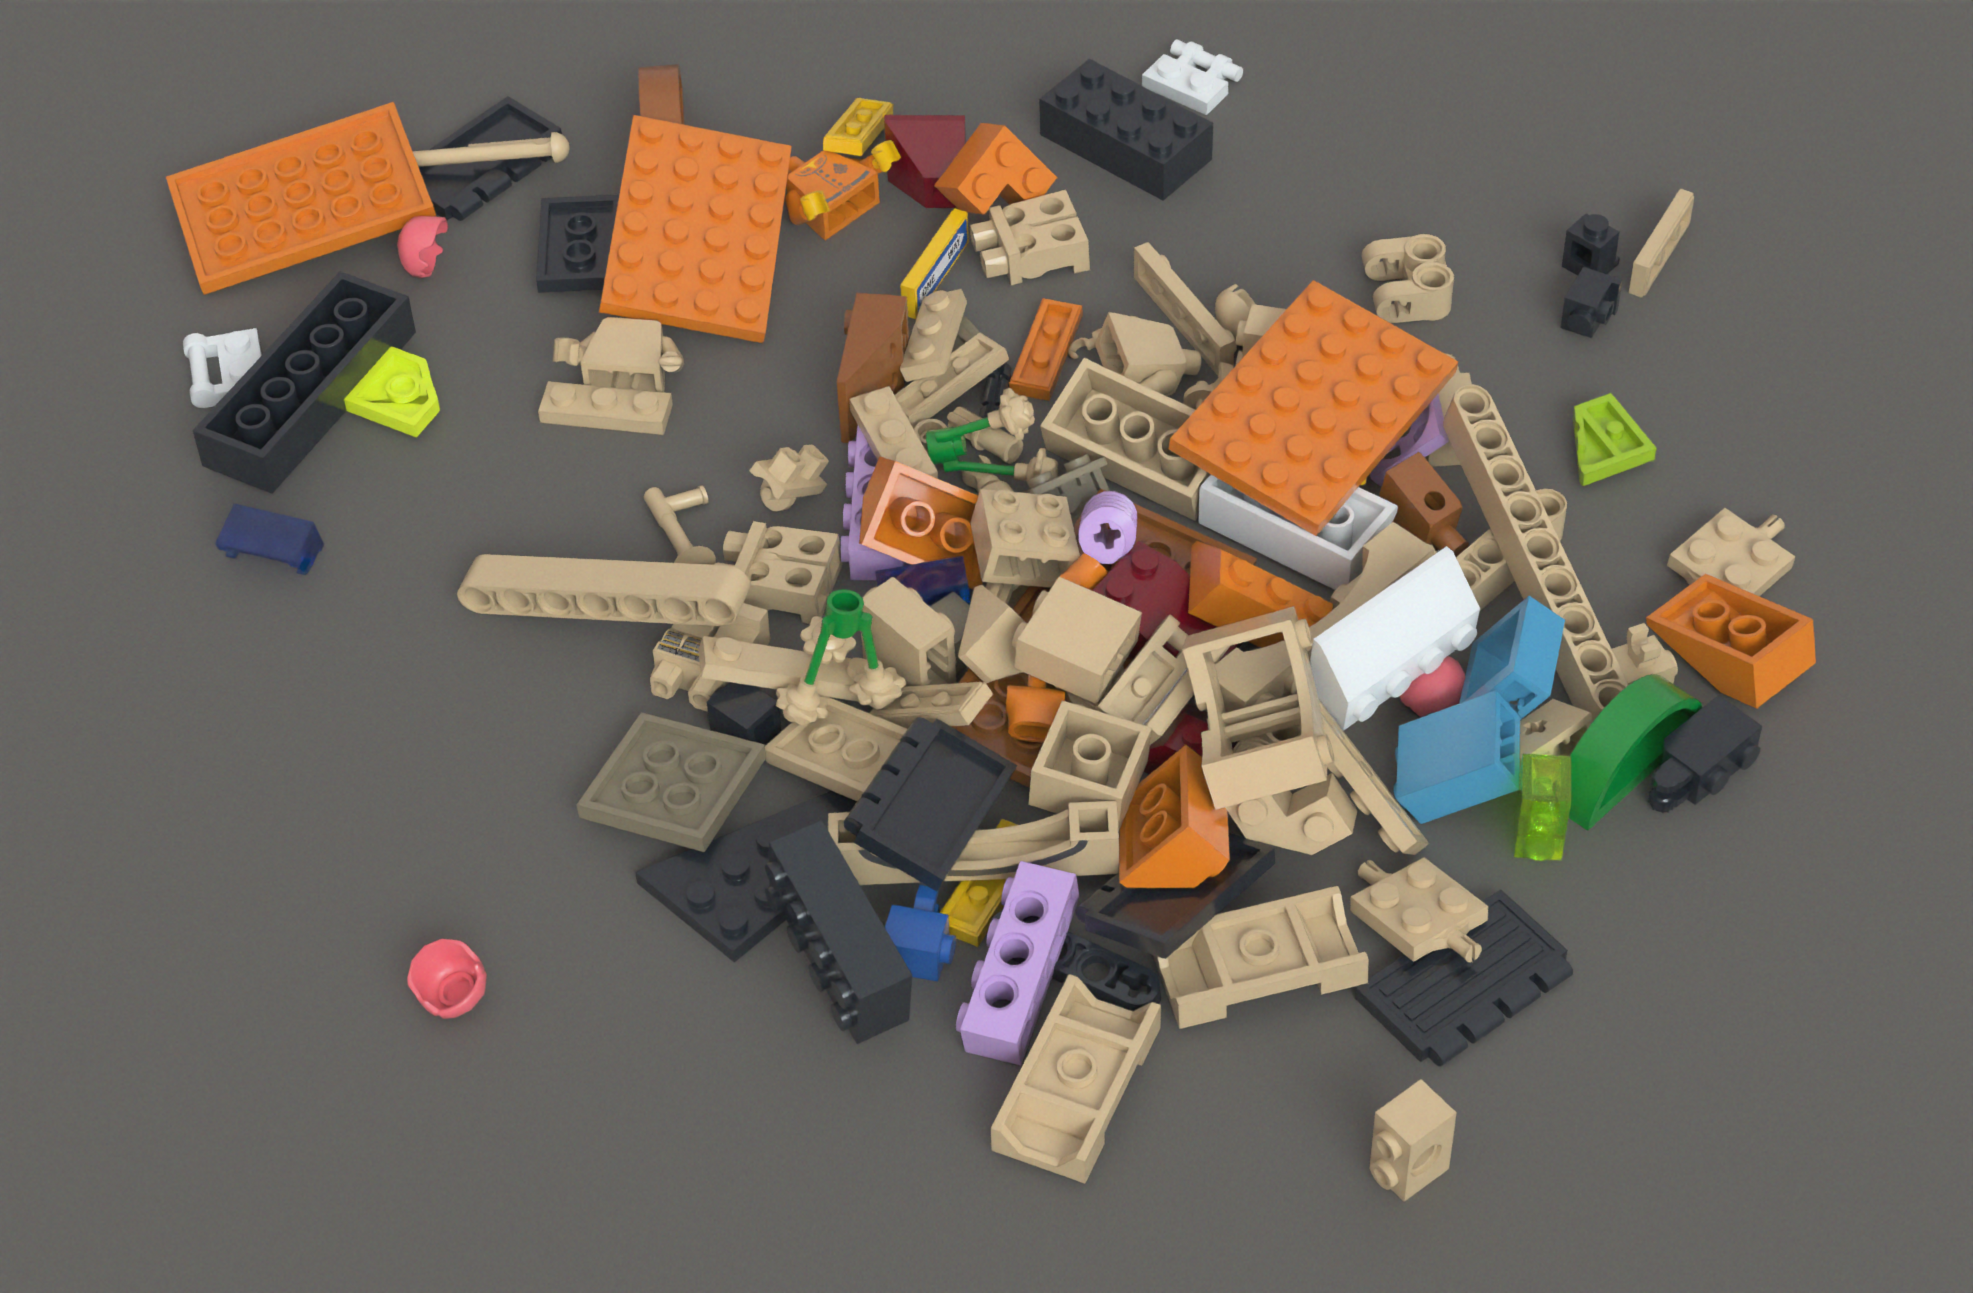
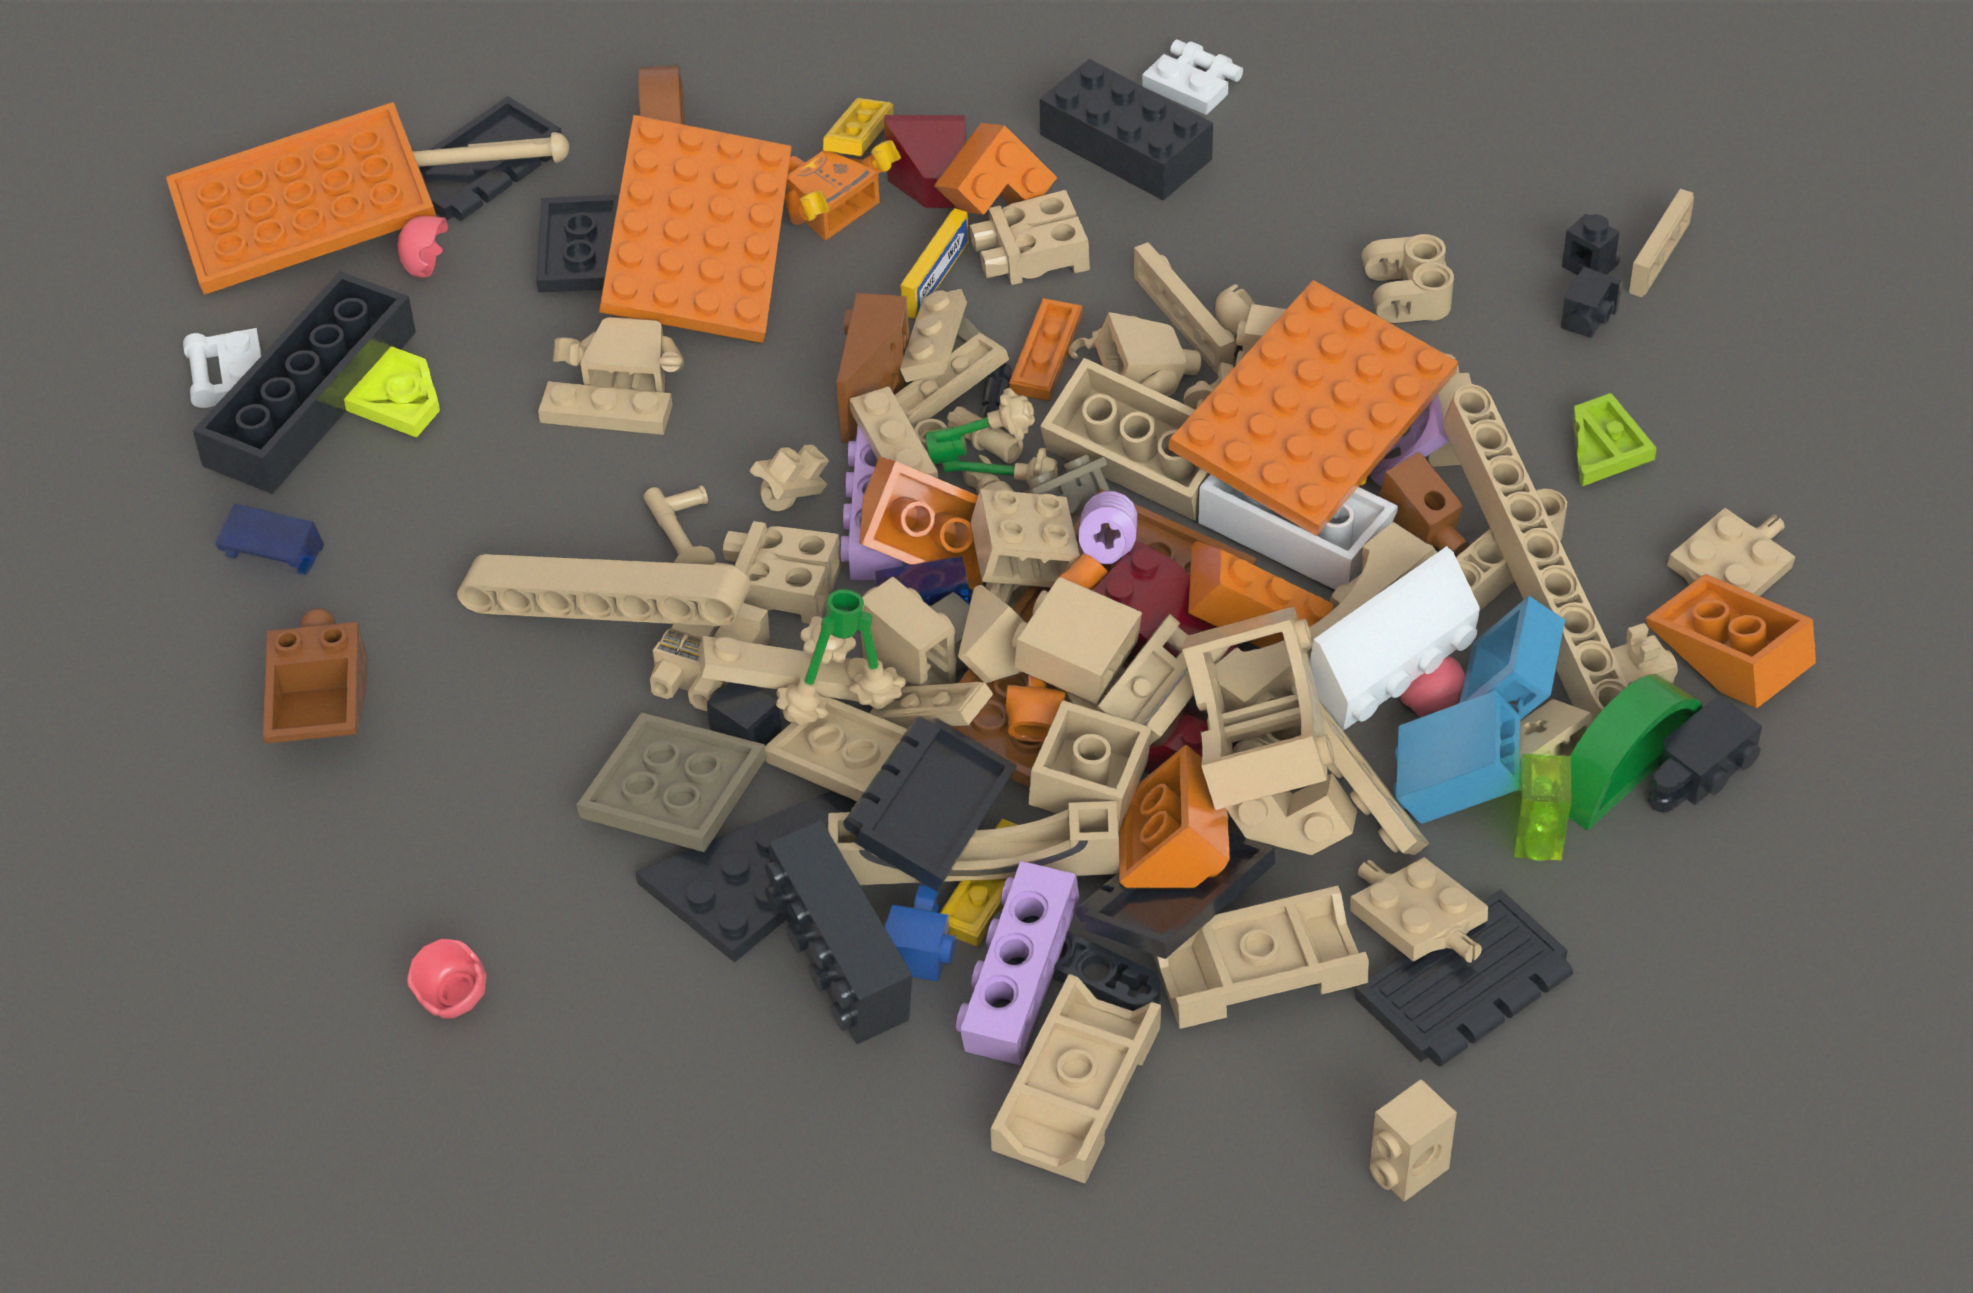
(314, 679): none -> dark orange slope

